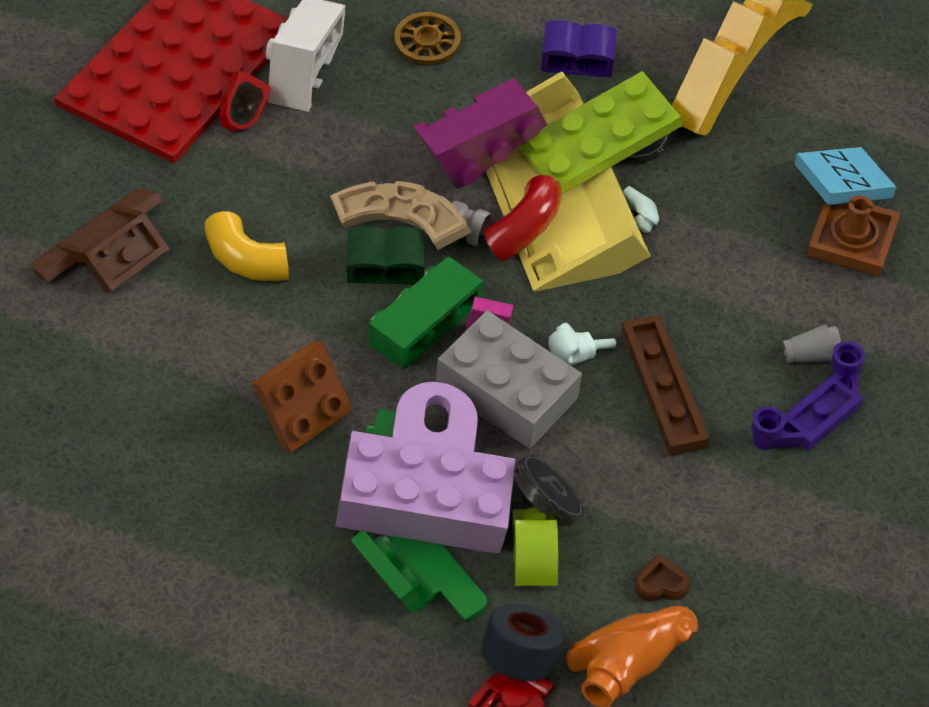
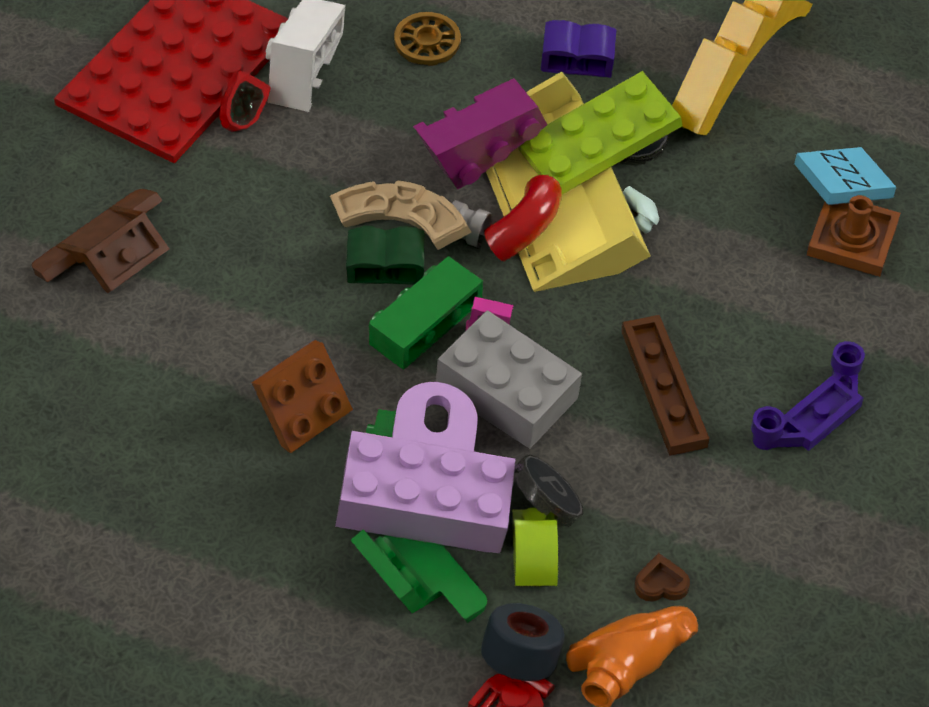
(243, 255): yellow cylinder -> none
(576, 346): light aqua piece -> none
(812, 346): light grey cone -> none

